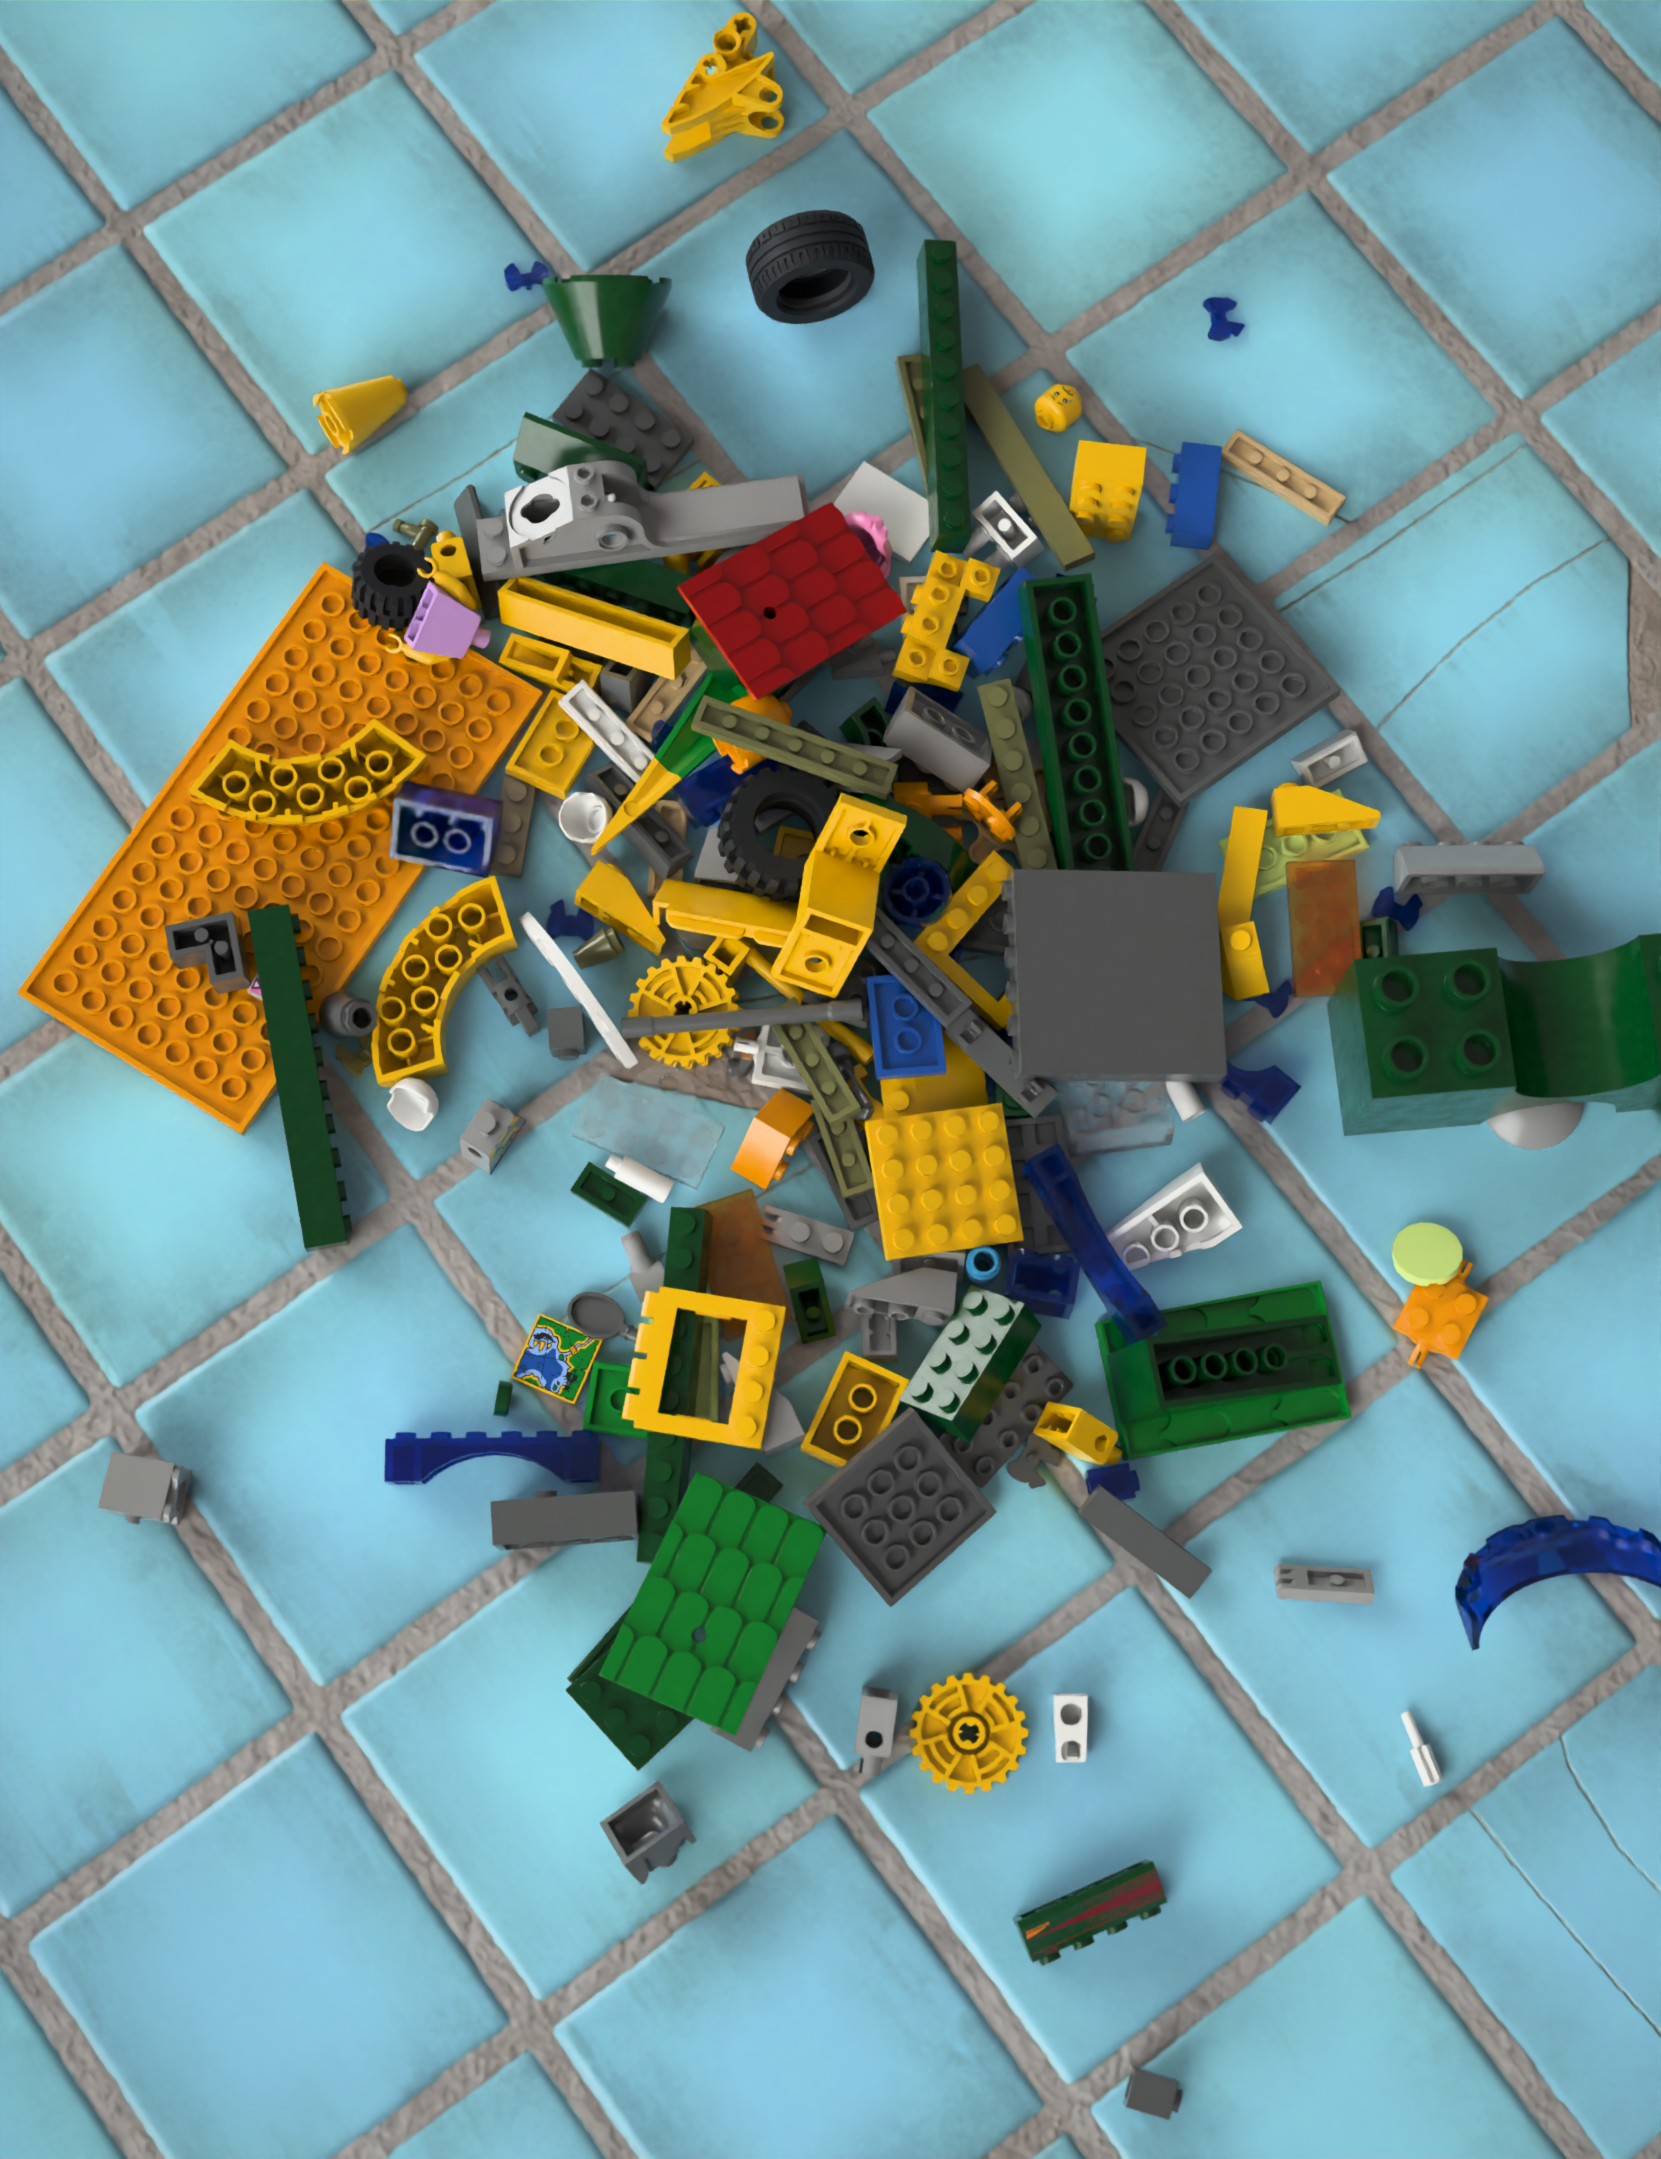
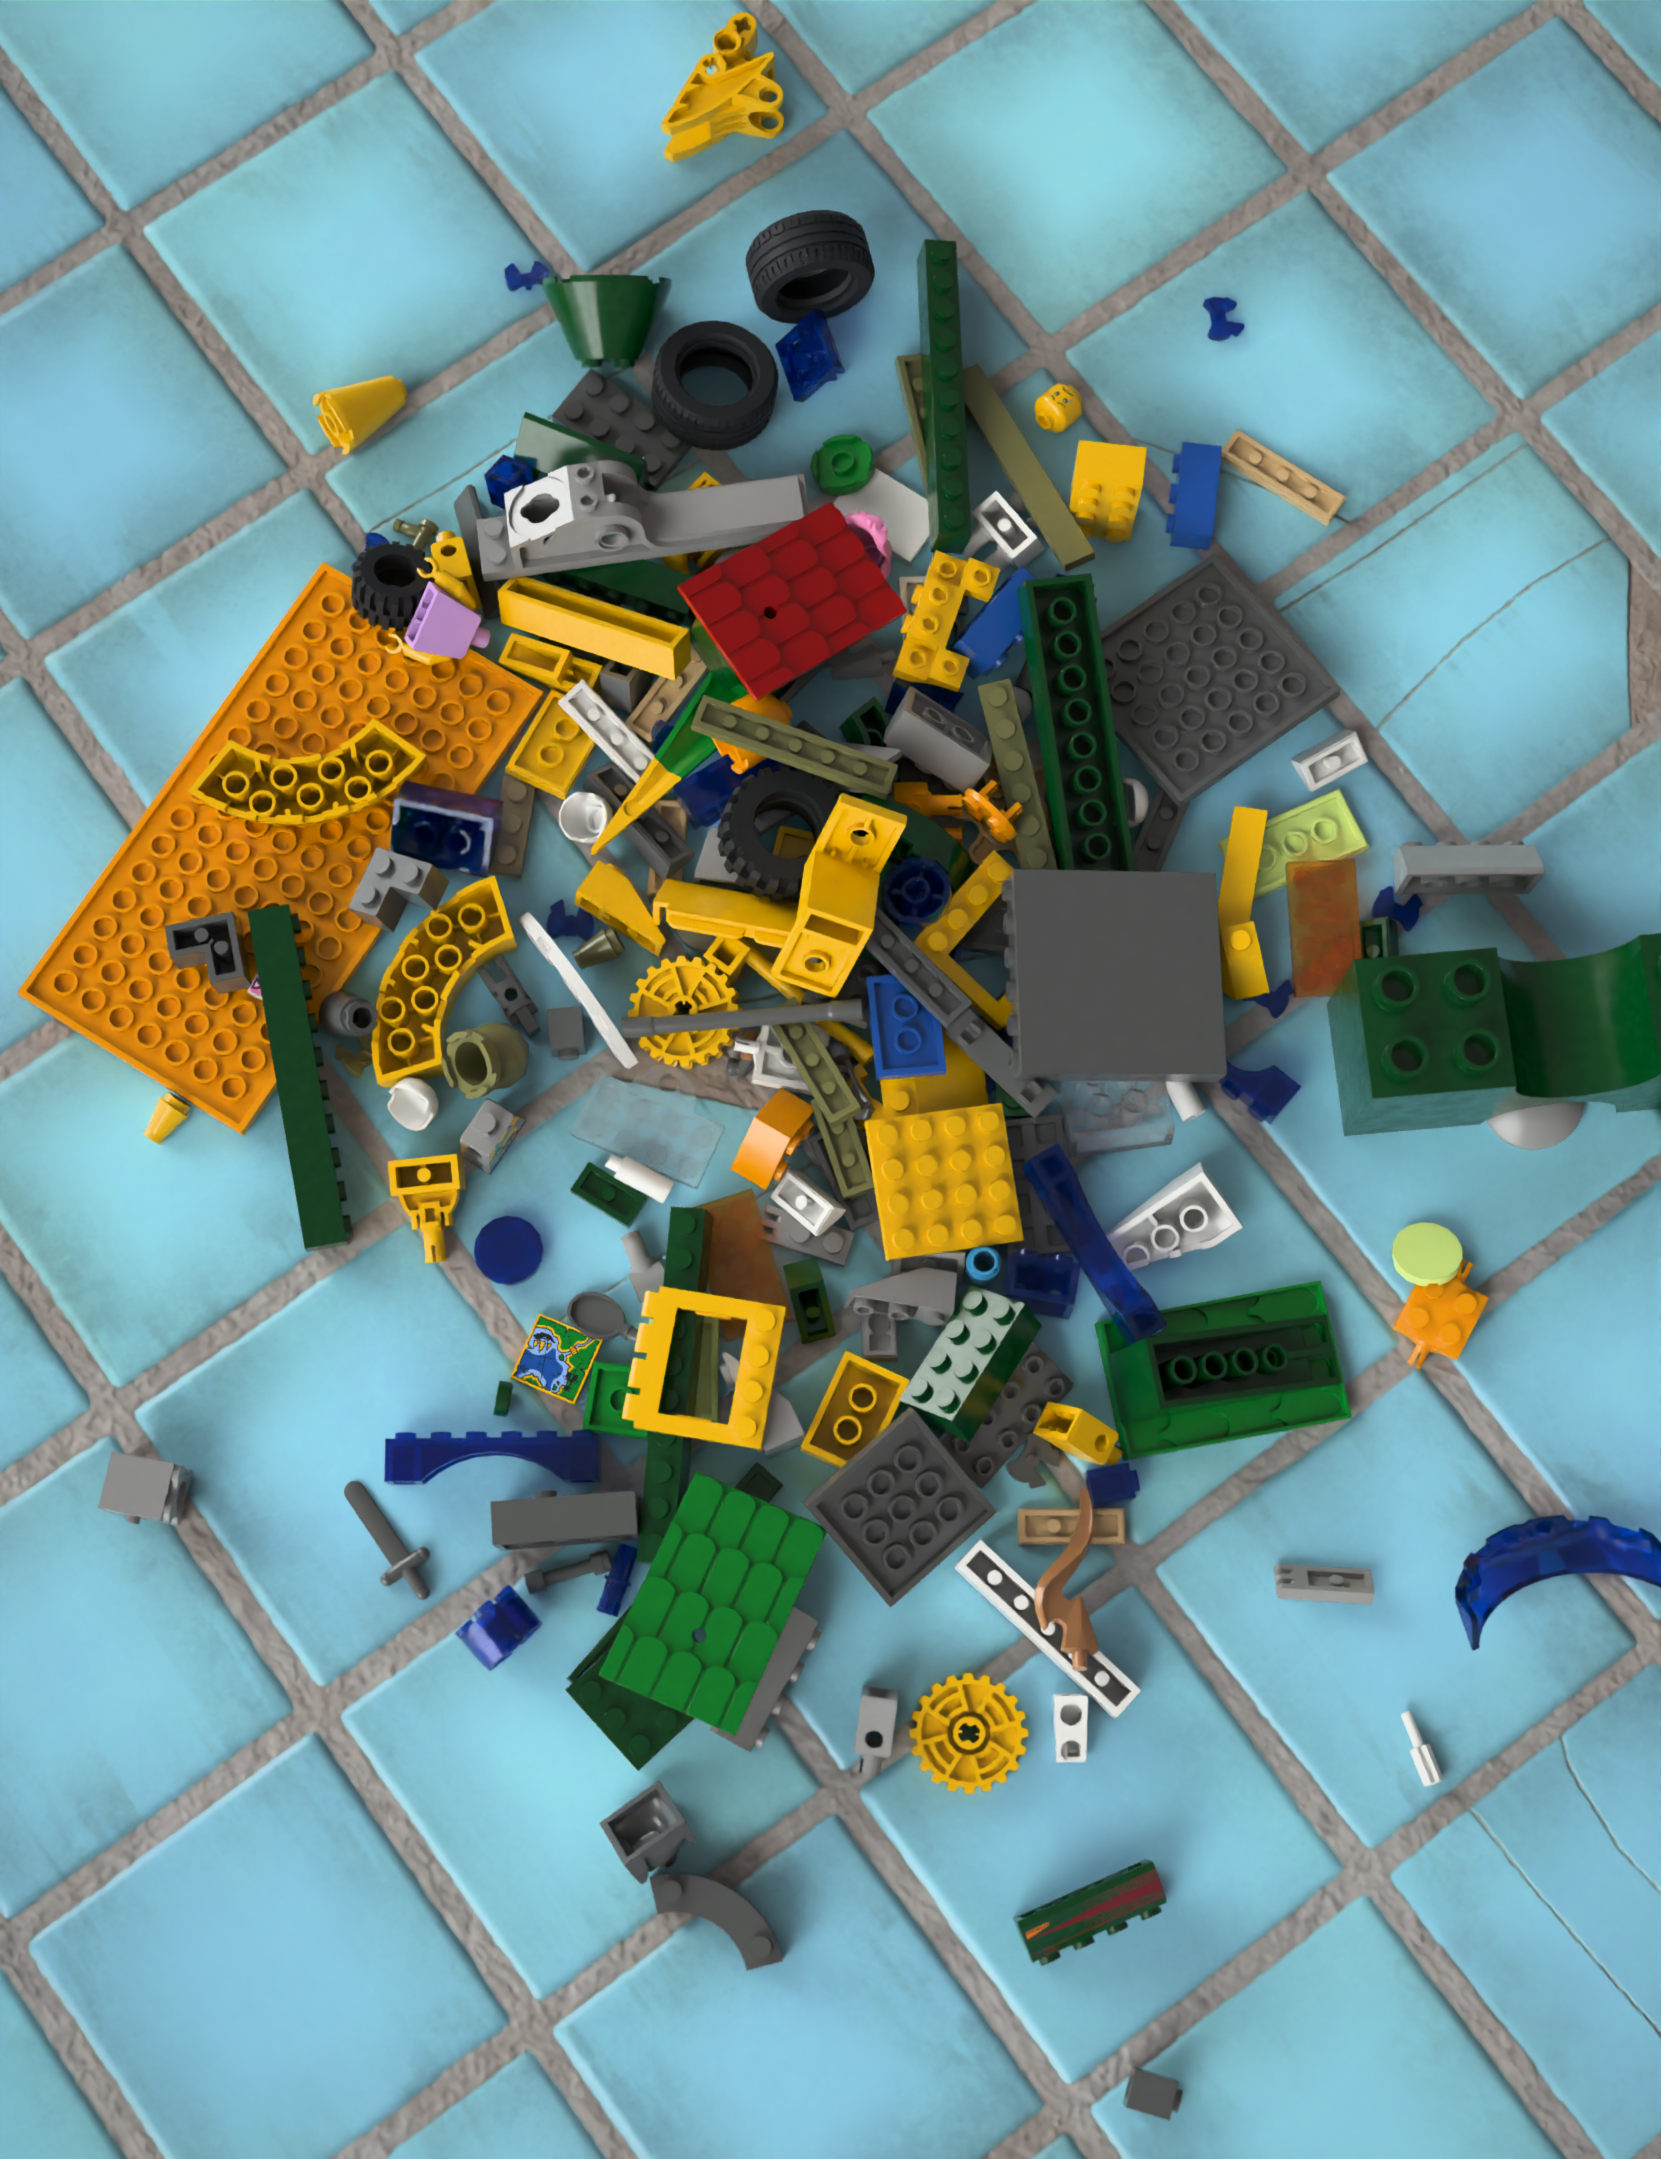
(166, 1117): none -> yellow cone
(391, 884): none -> dark grey brick
(402, 1562): none -> dark grey sword
(428, 1190): none -> yellow brick
(485, 1059): none -> olive tile
(499, 1628): none -> clear blue brick
(505, 476): none -> clear blue brick
(508, 1250): none -> clear blue tile
(538, 1580): none -> dark grey bar
(617, 1580): none -> clear blue axle
(719, 346): none -> black tyre
(723, 1907): none -> dark grey brick
(807, 1202): none -> white slope
(809, 356): none -> clear blue plate
(843, 465): none -> green tile
(1015, 1601): none -> white brick
(1054, 1607): none -> medium nougat piece
(1058, 1526): none -> tan tile
(1144, 1541): dark grey tile -> none
(1315, 811): yellow slope -> none

